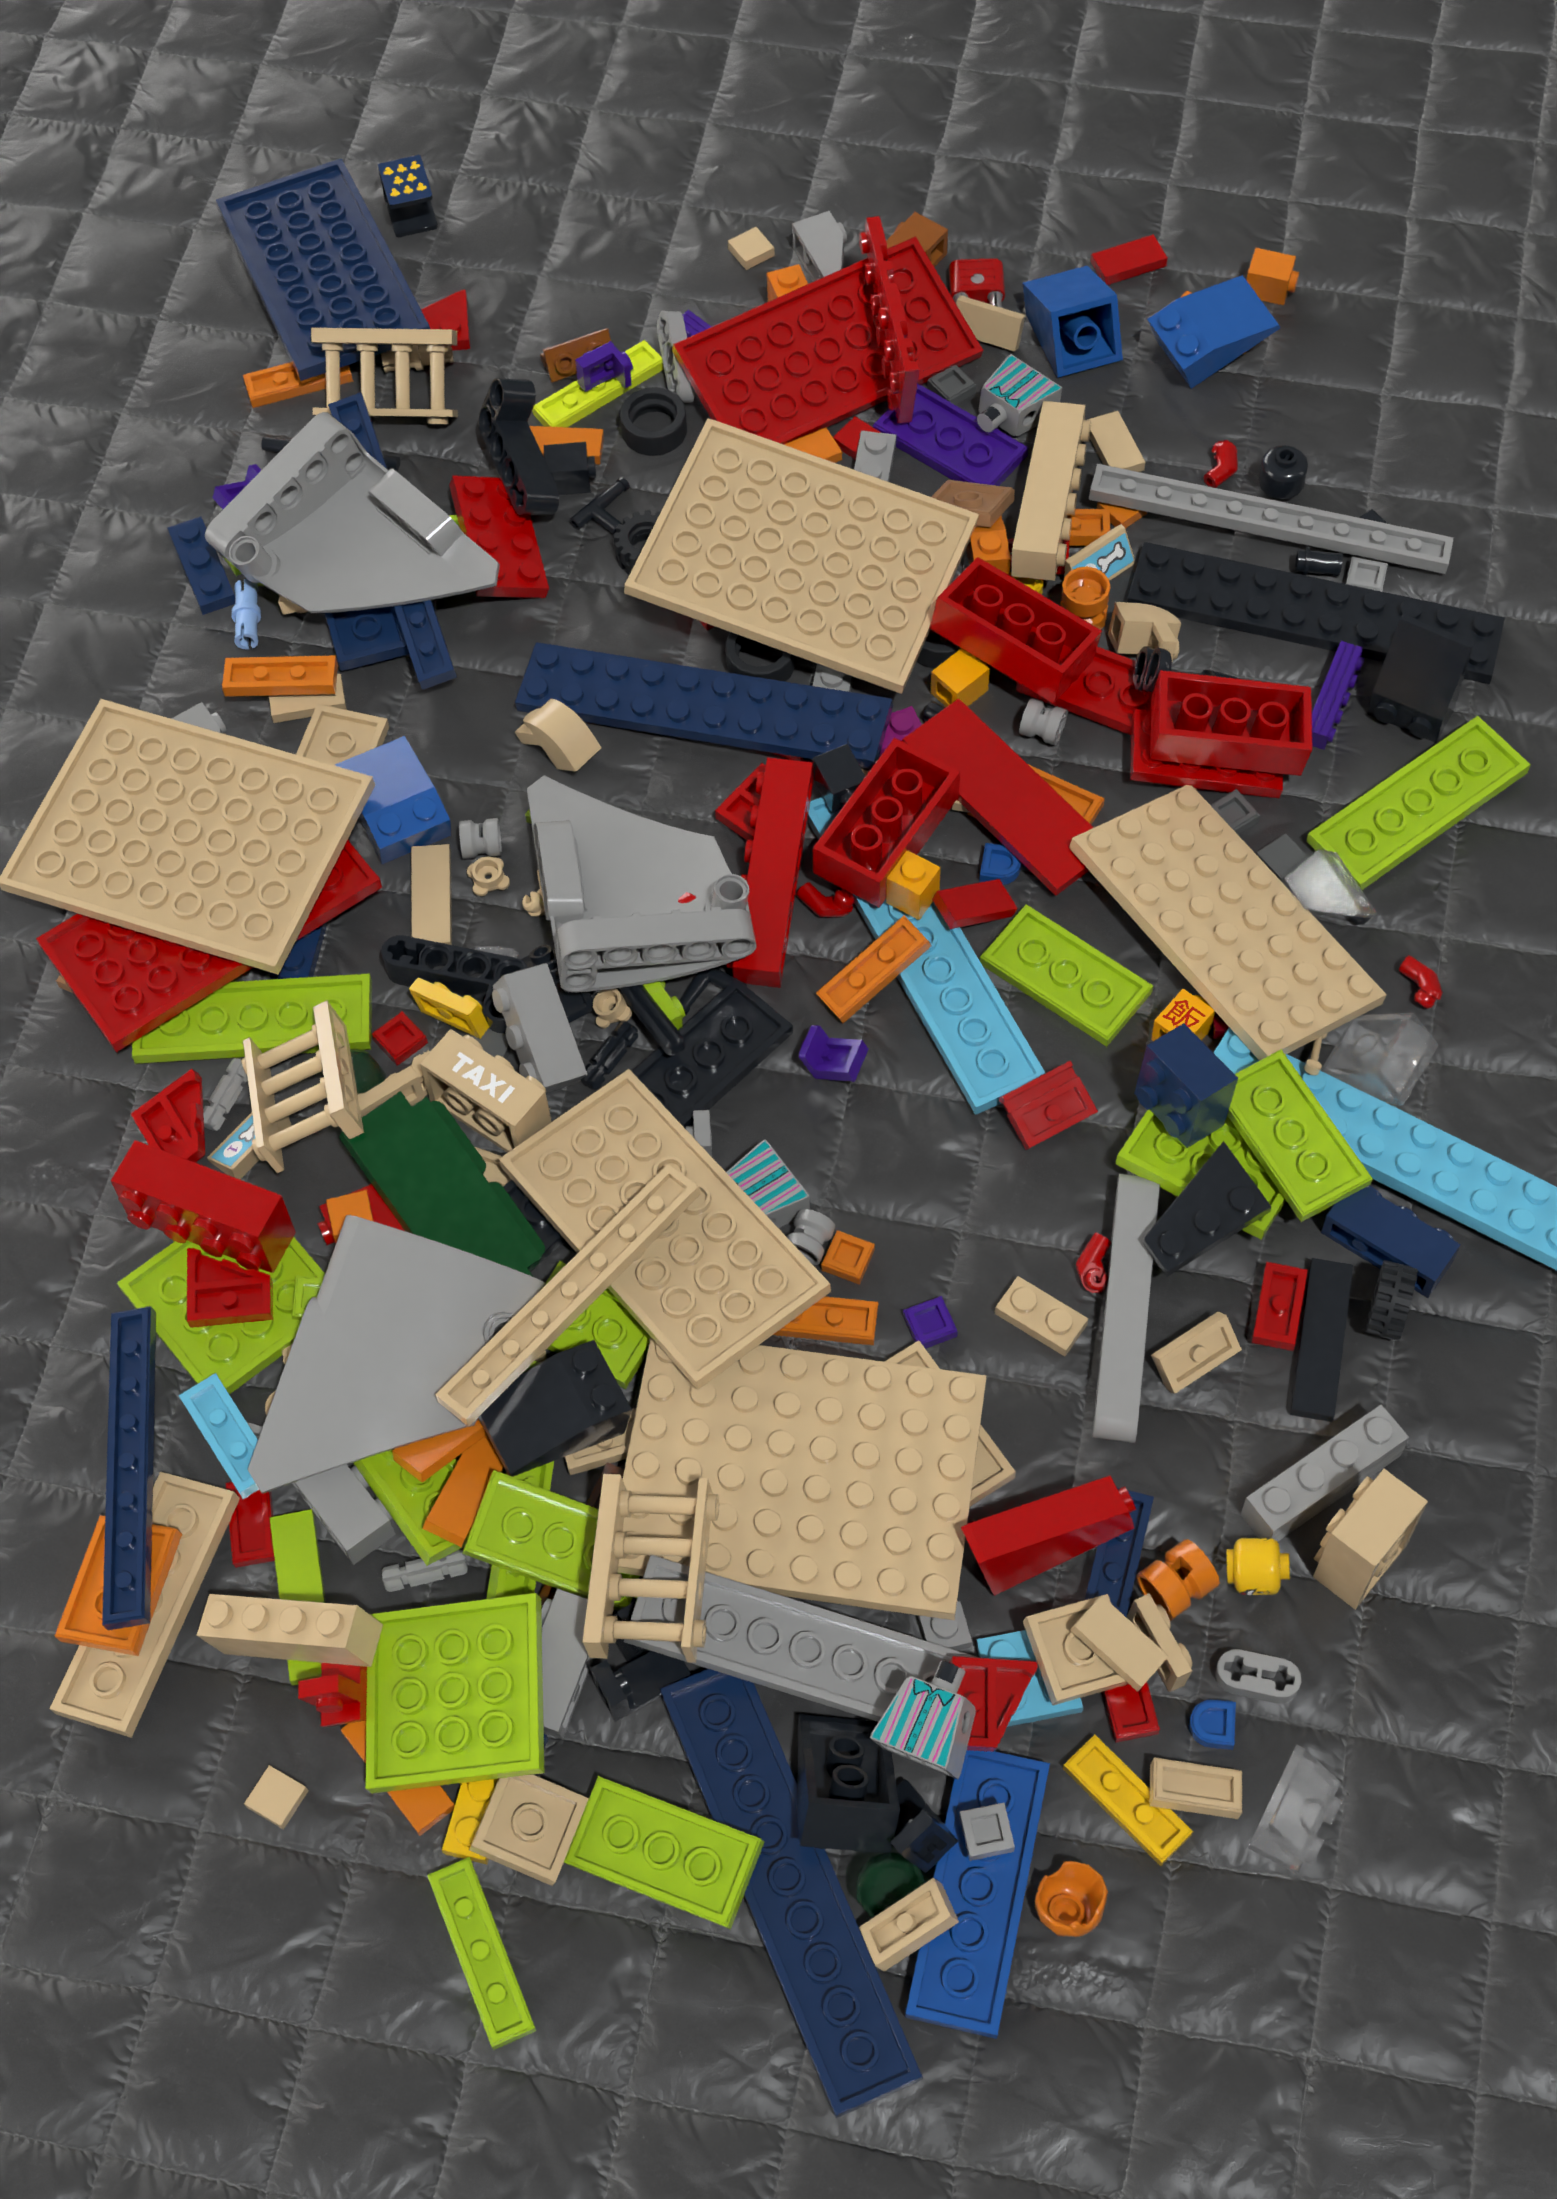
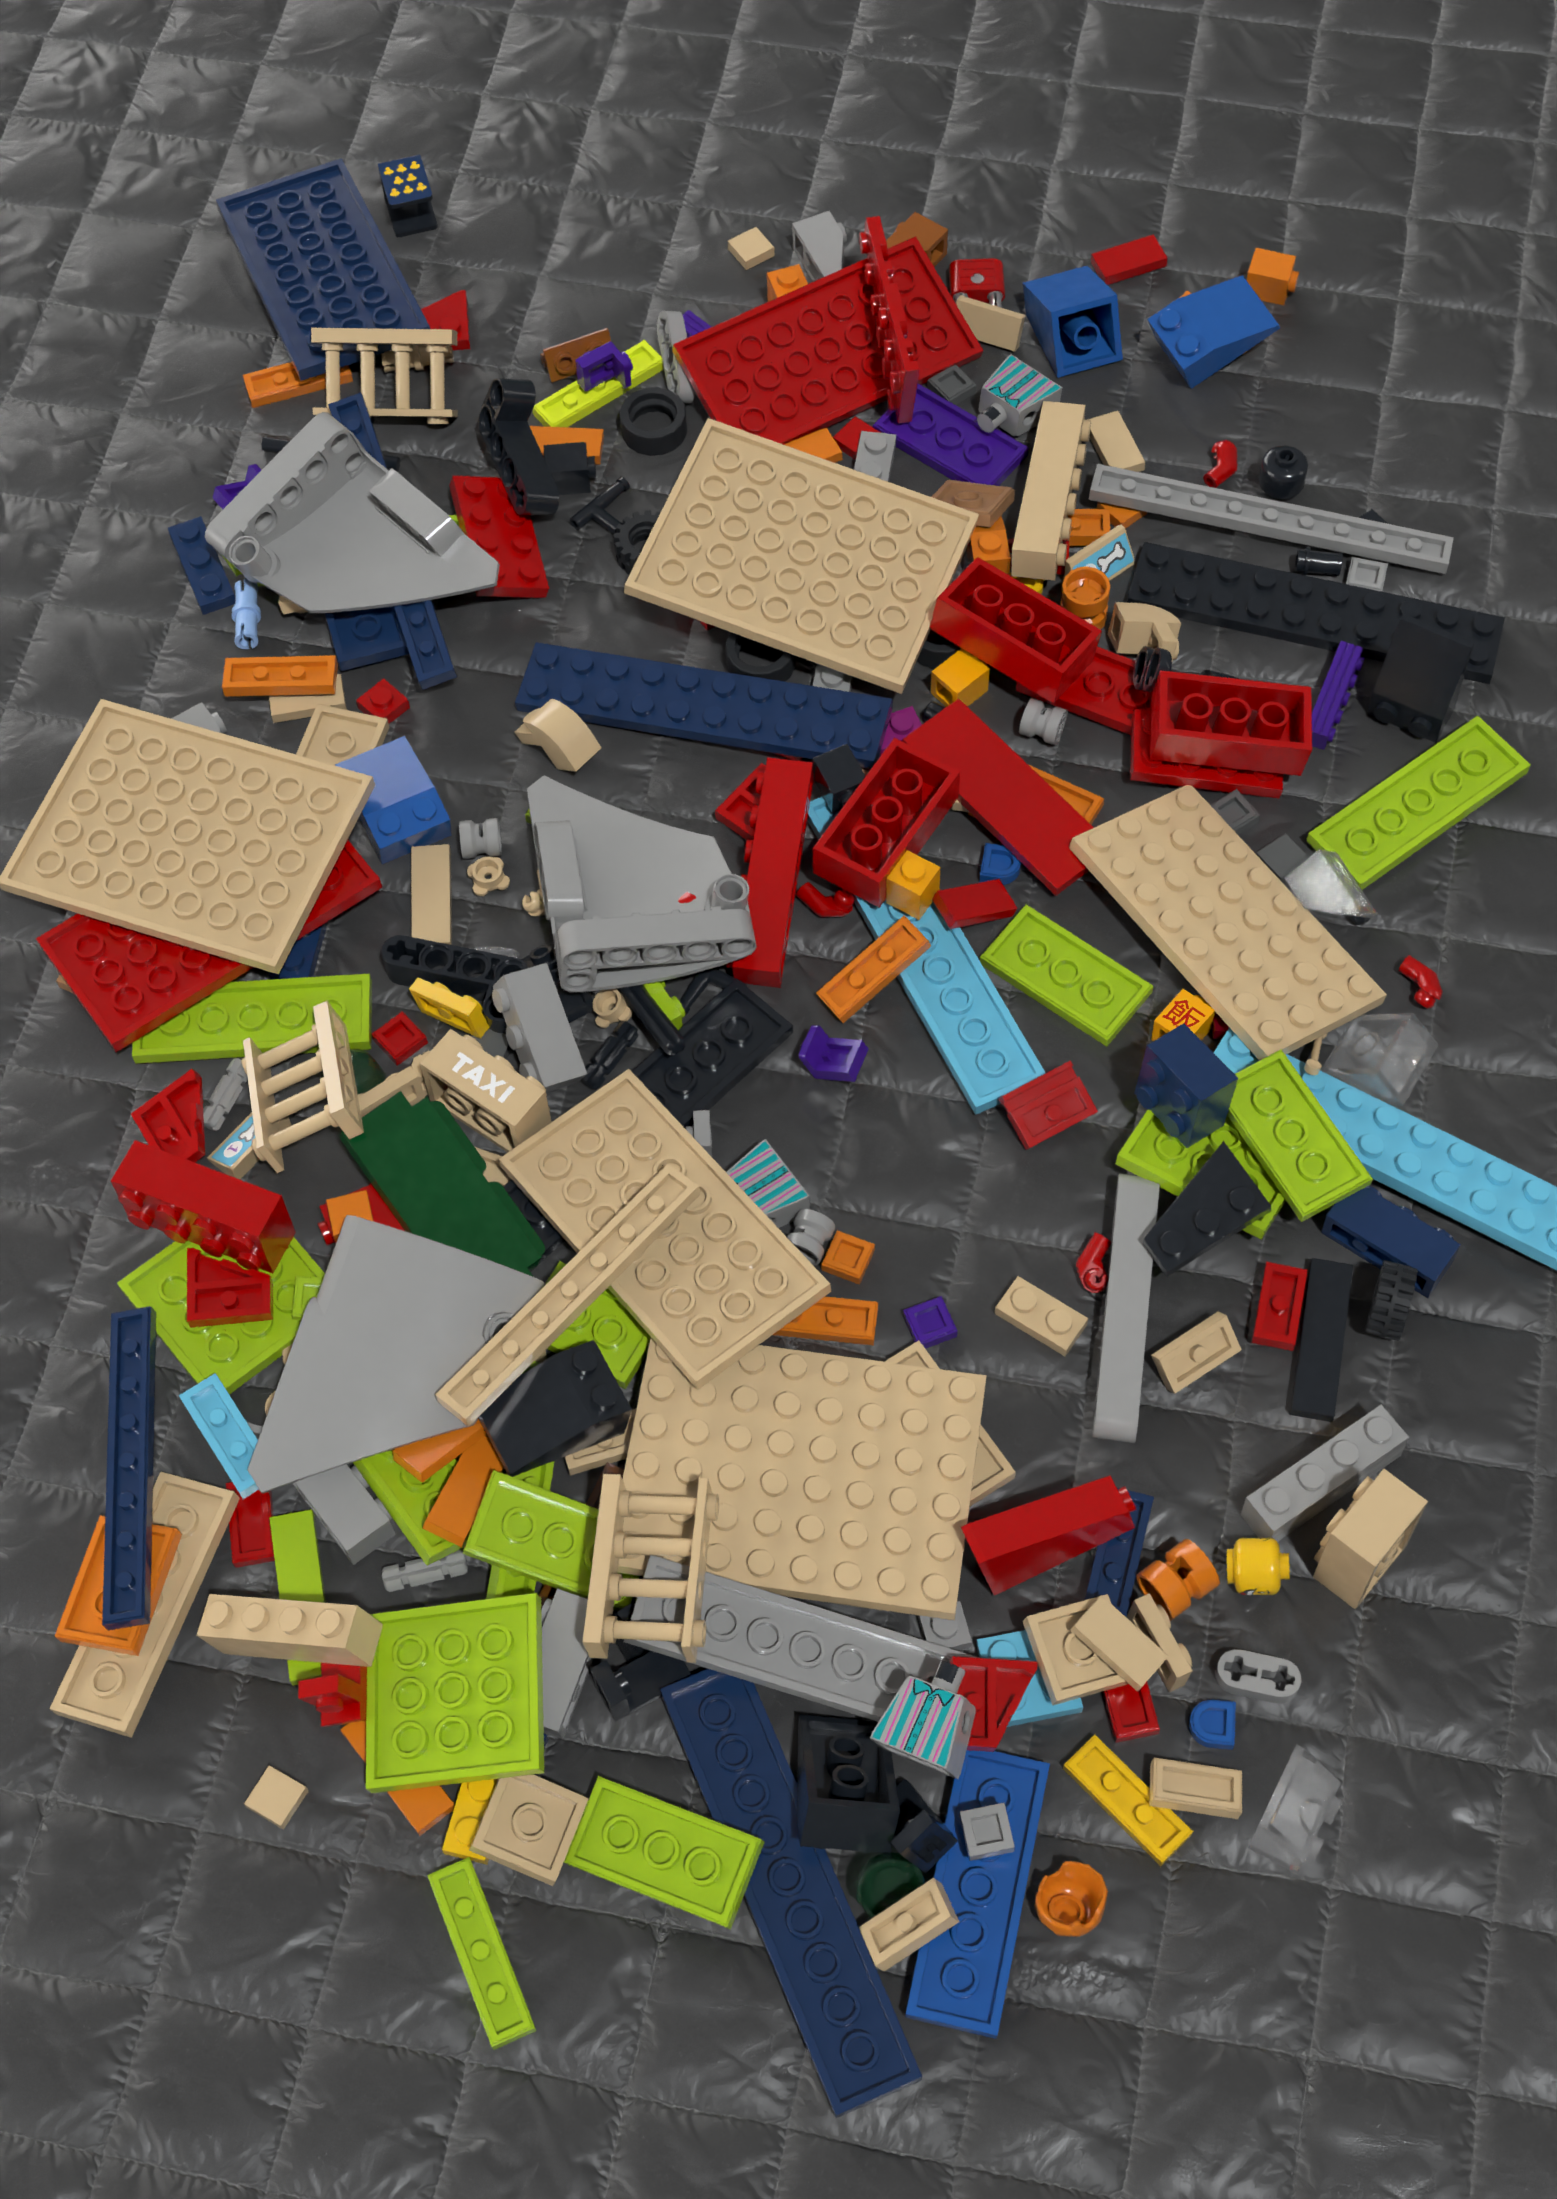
(383, 701): none -> red plate

